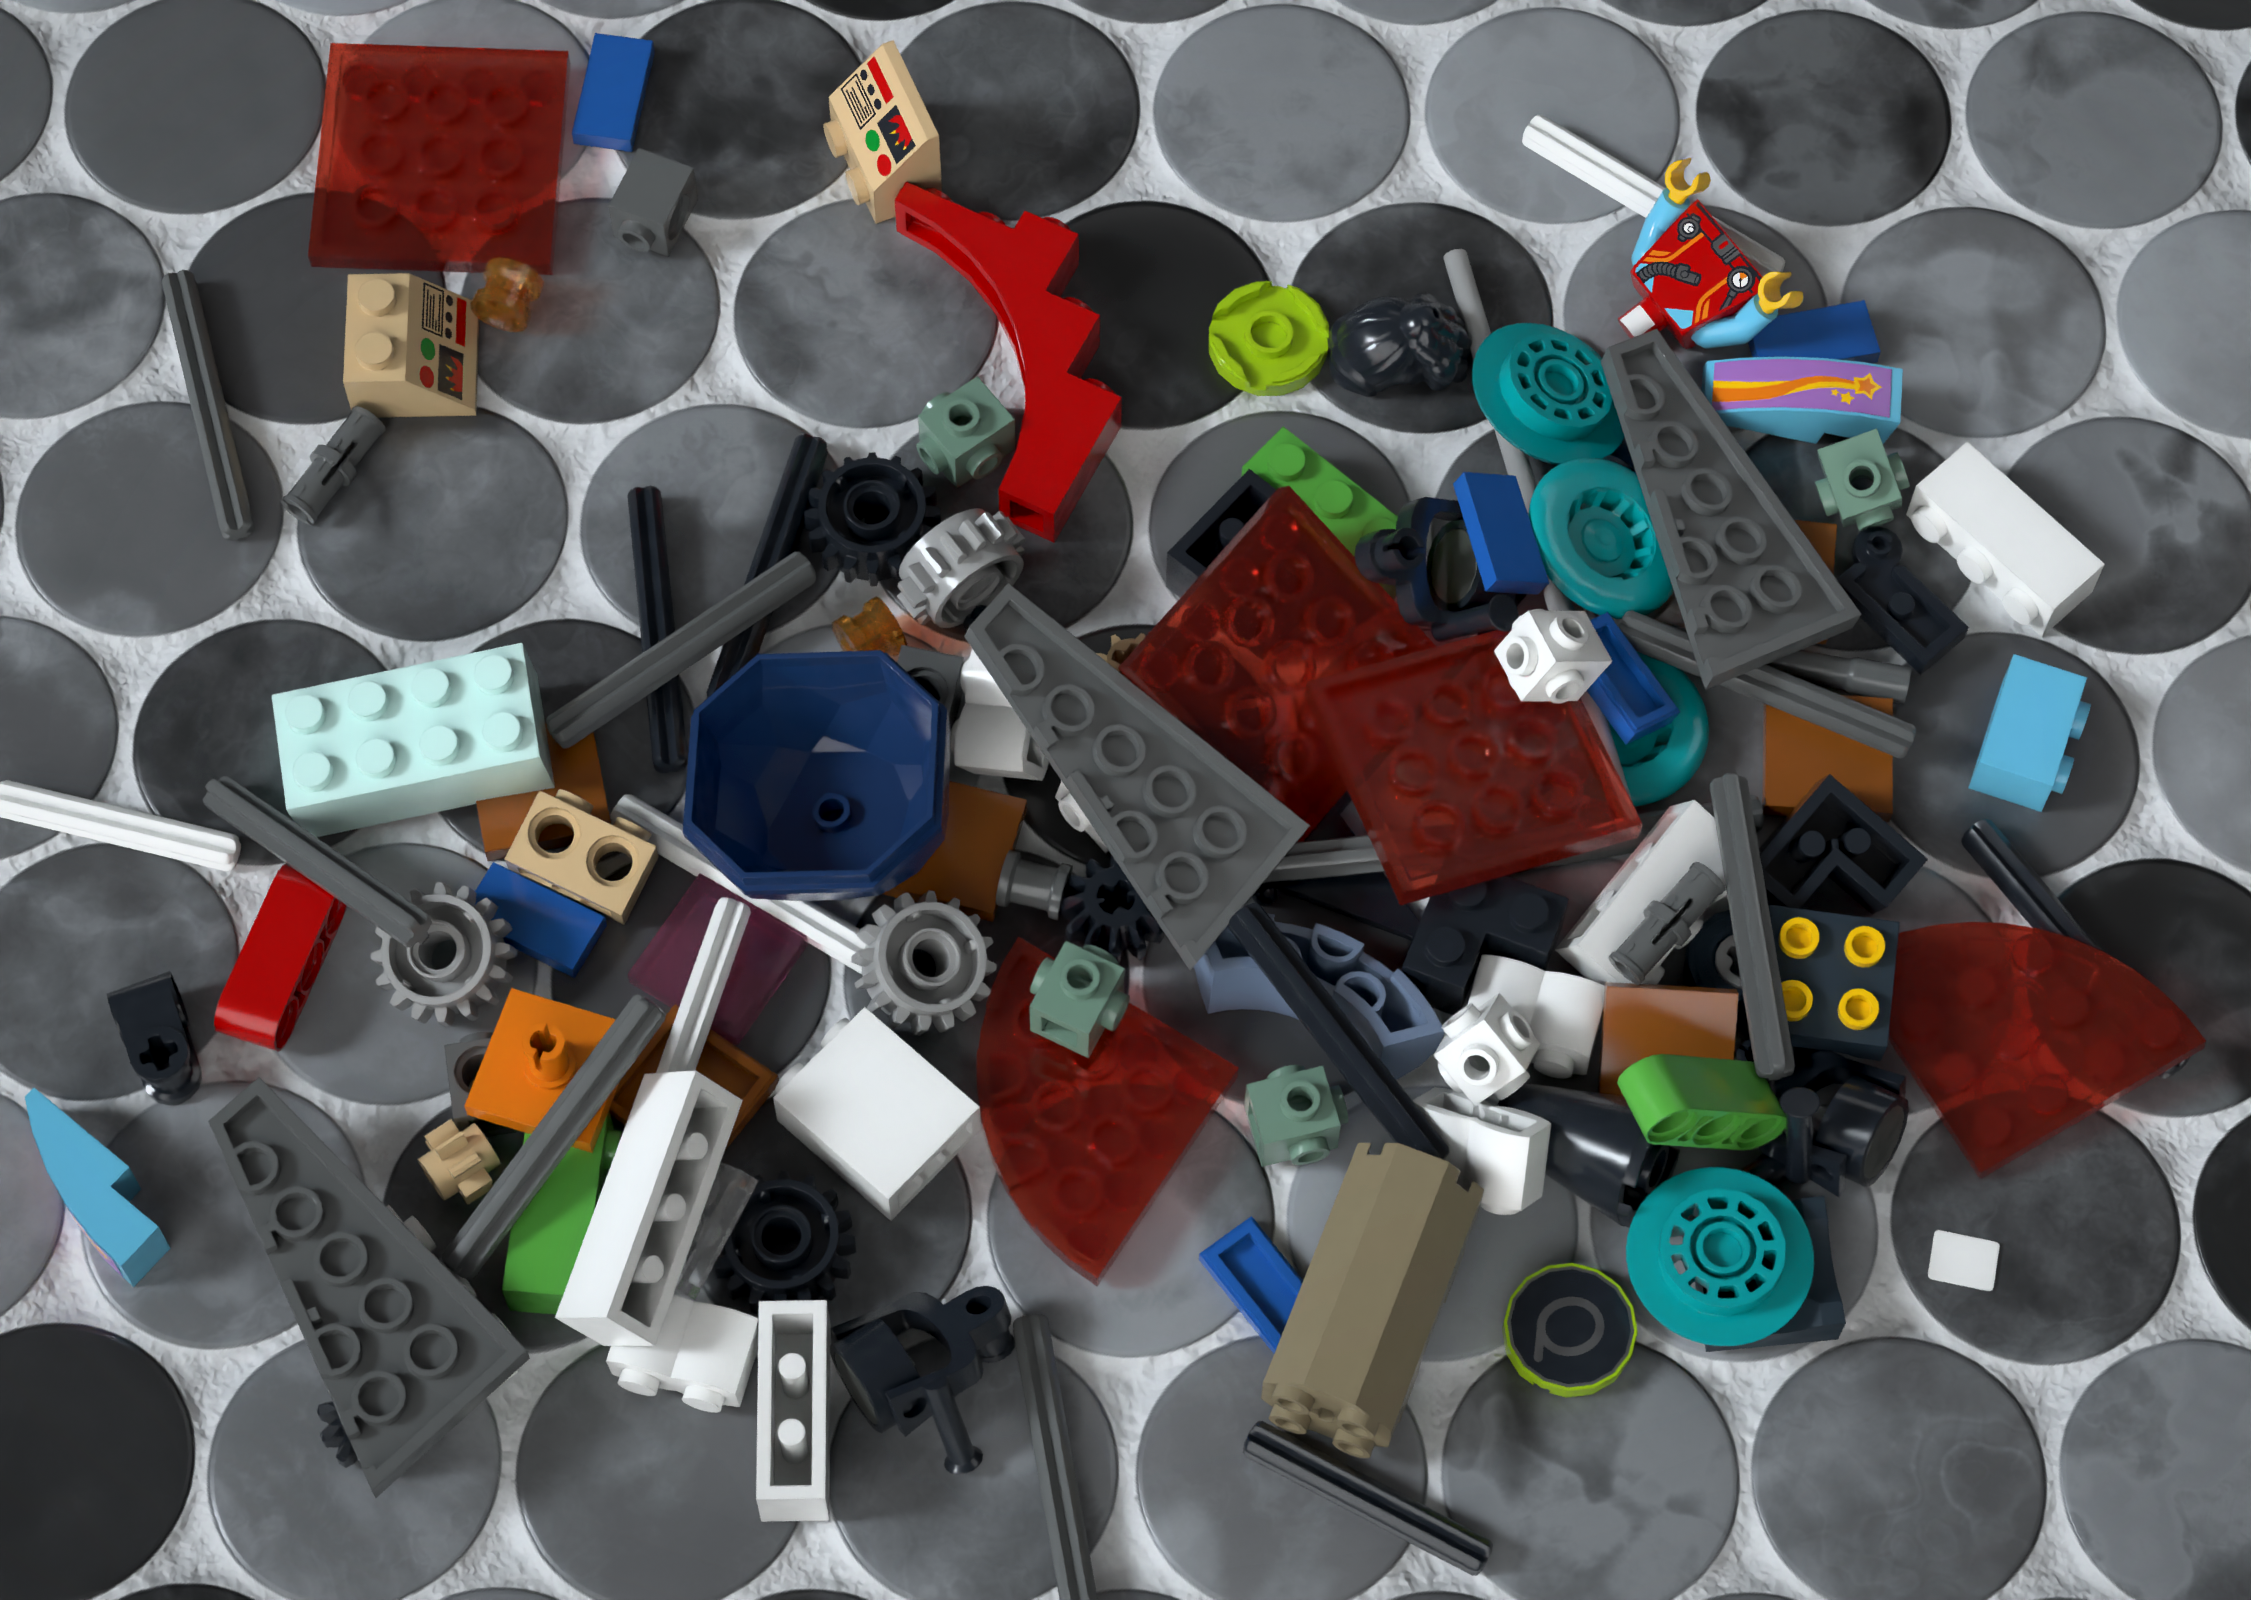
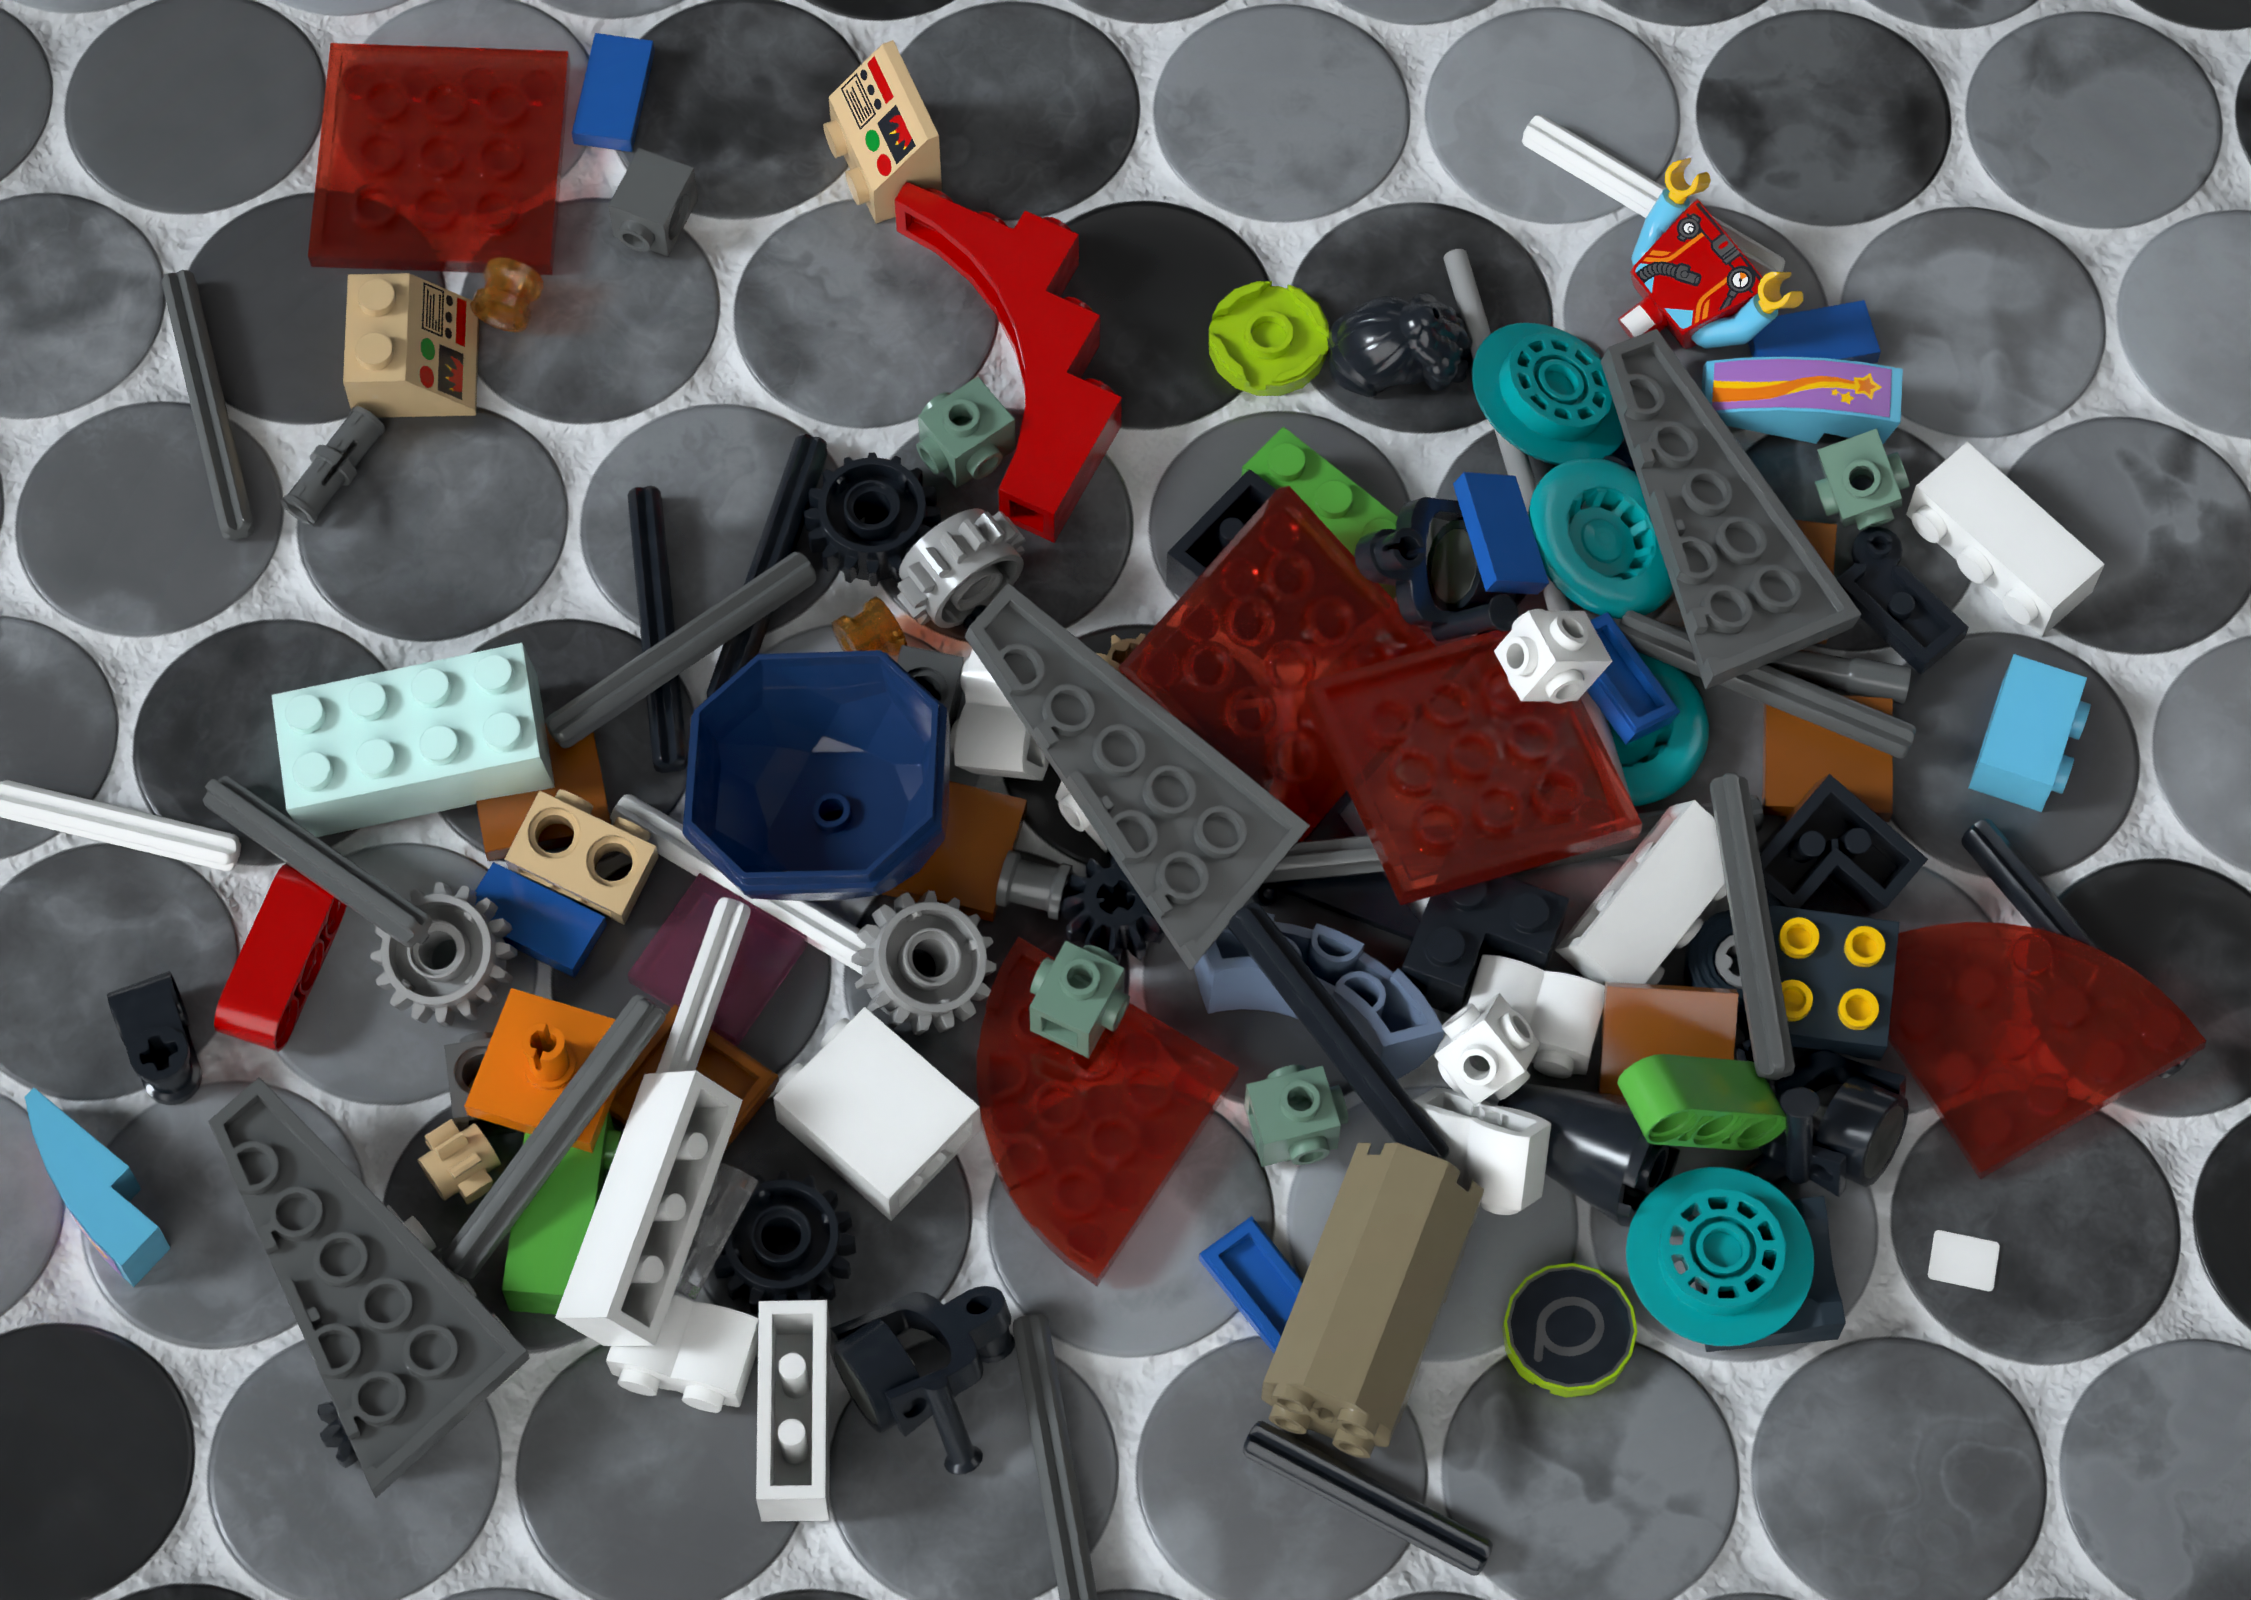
(1667, 923): dark grey pin -> none

